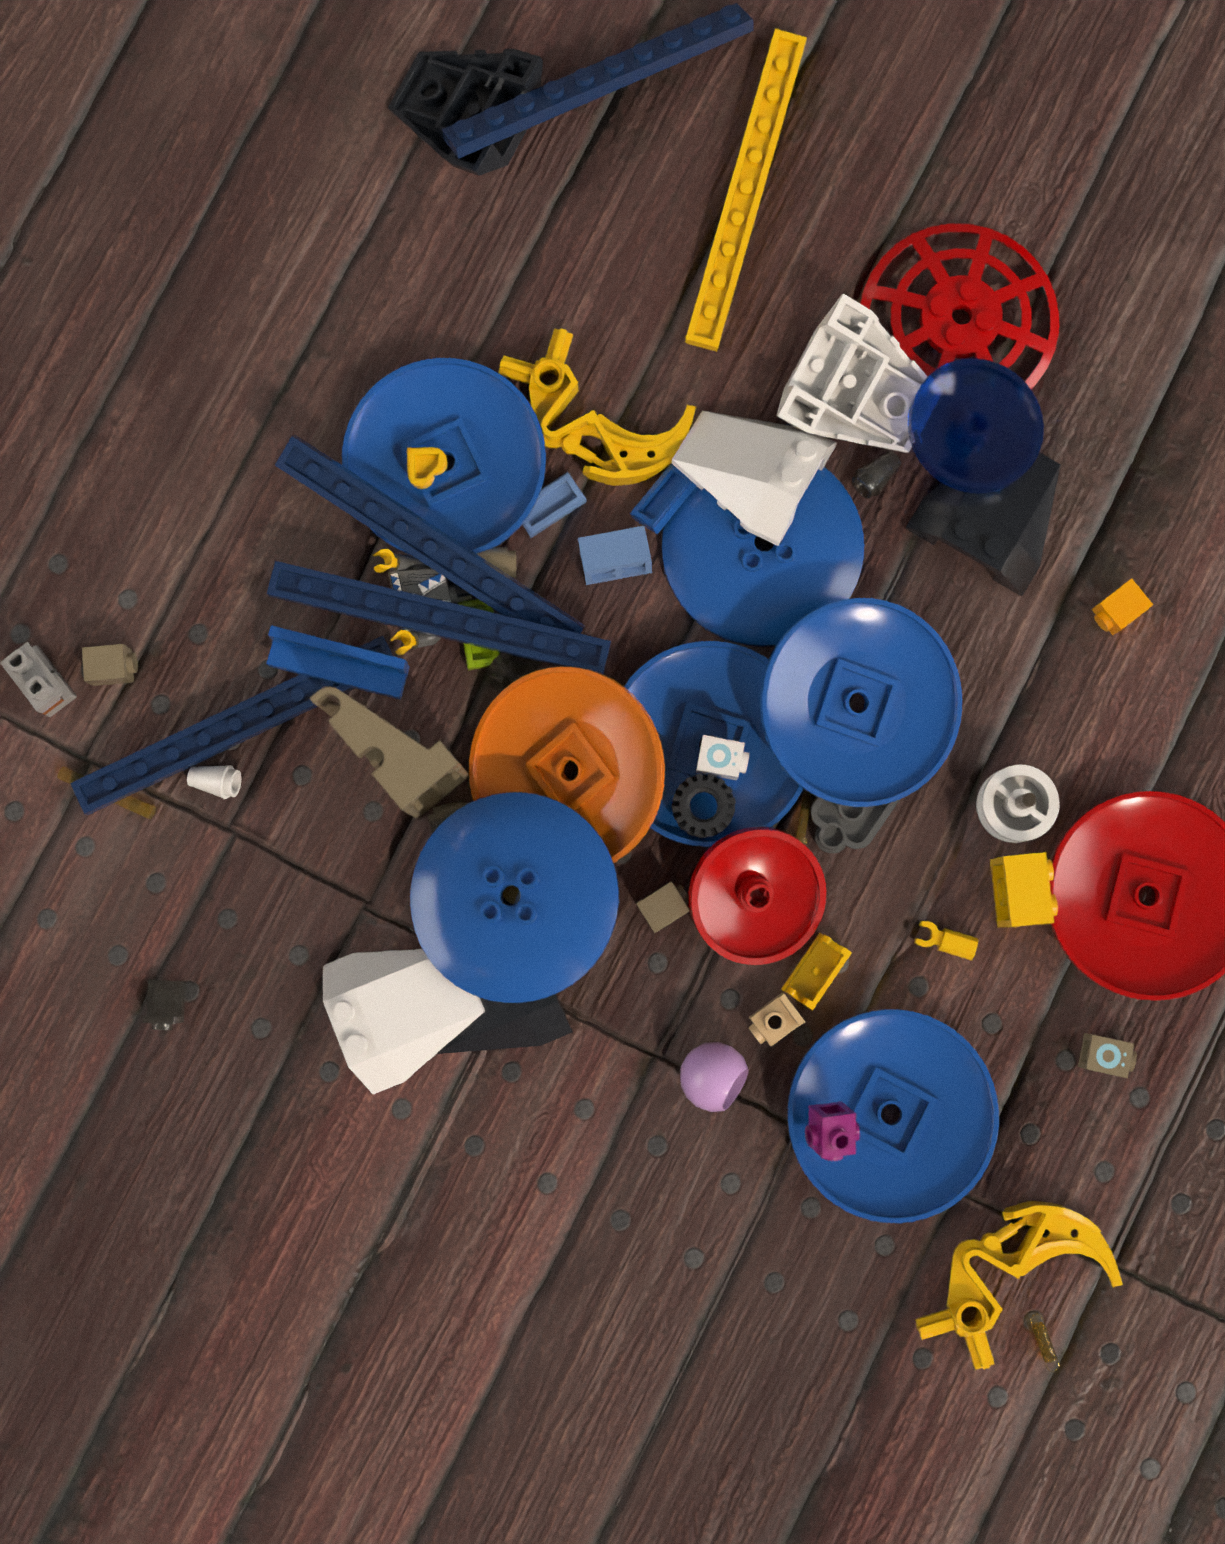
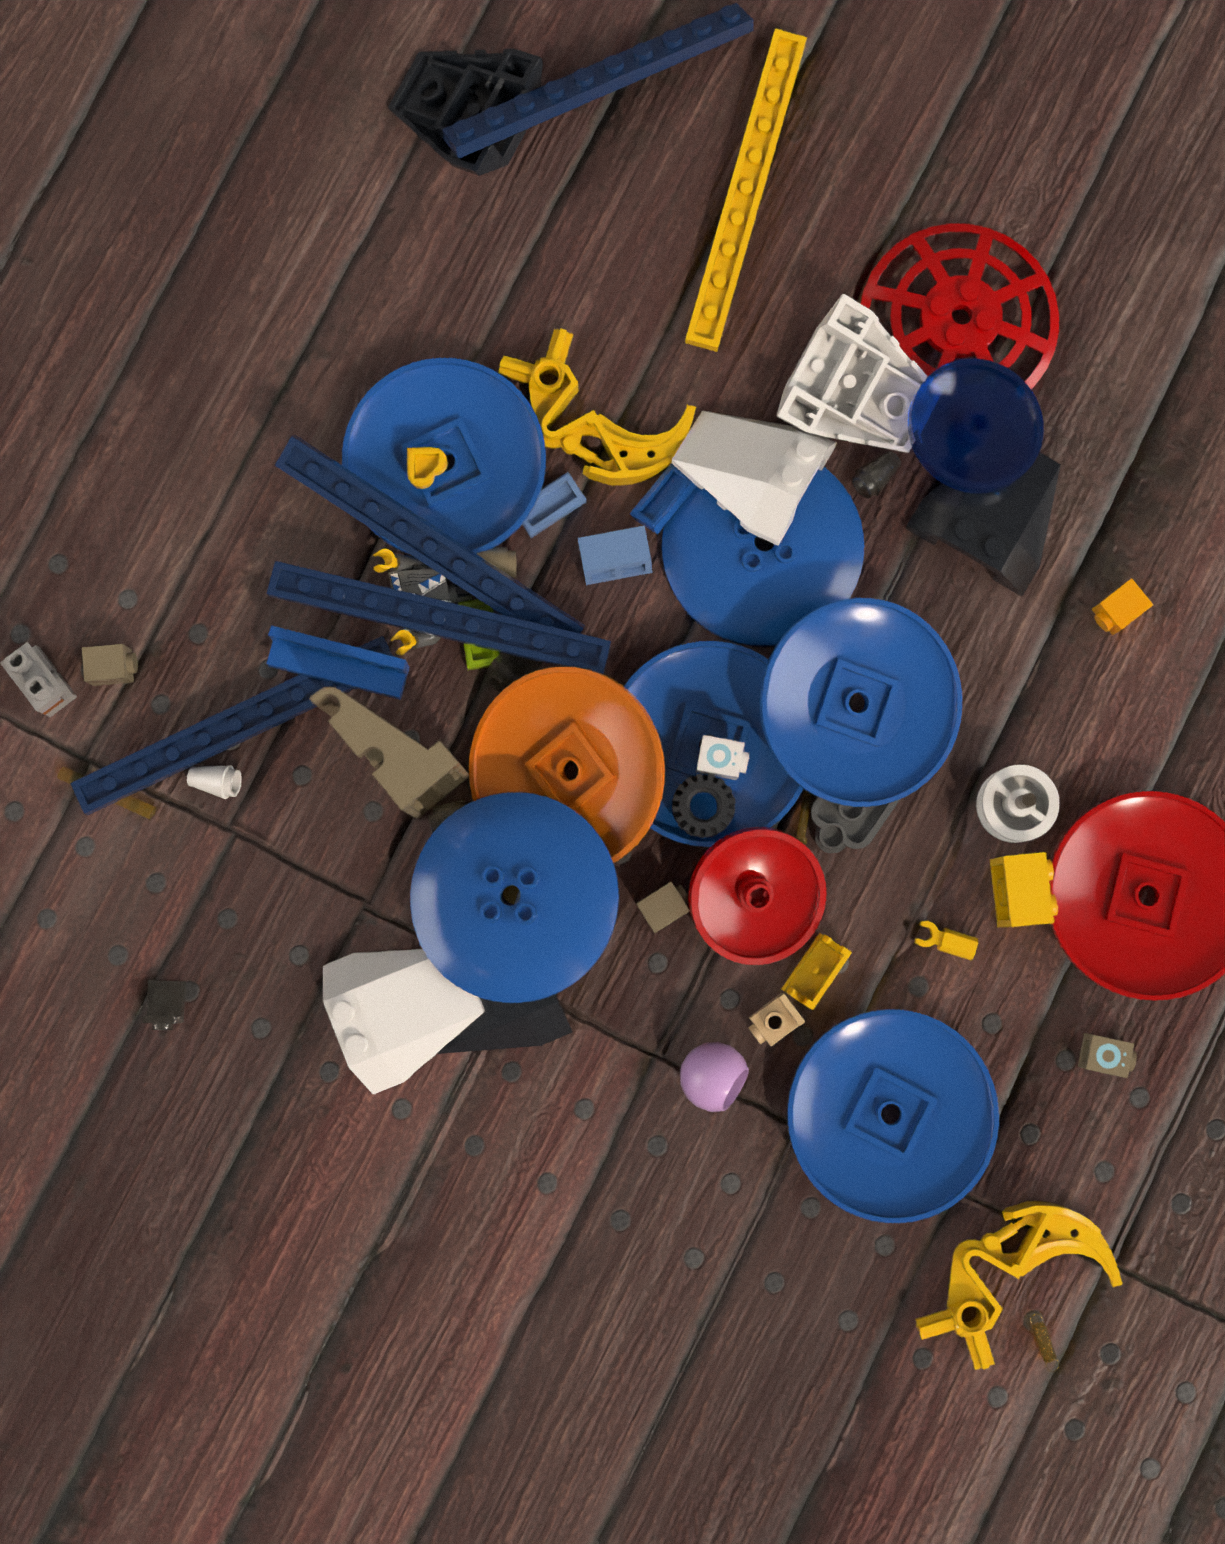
(832, 1130): magenta brick -> none

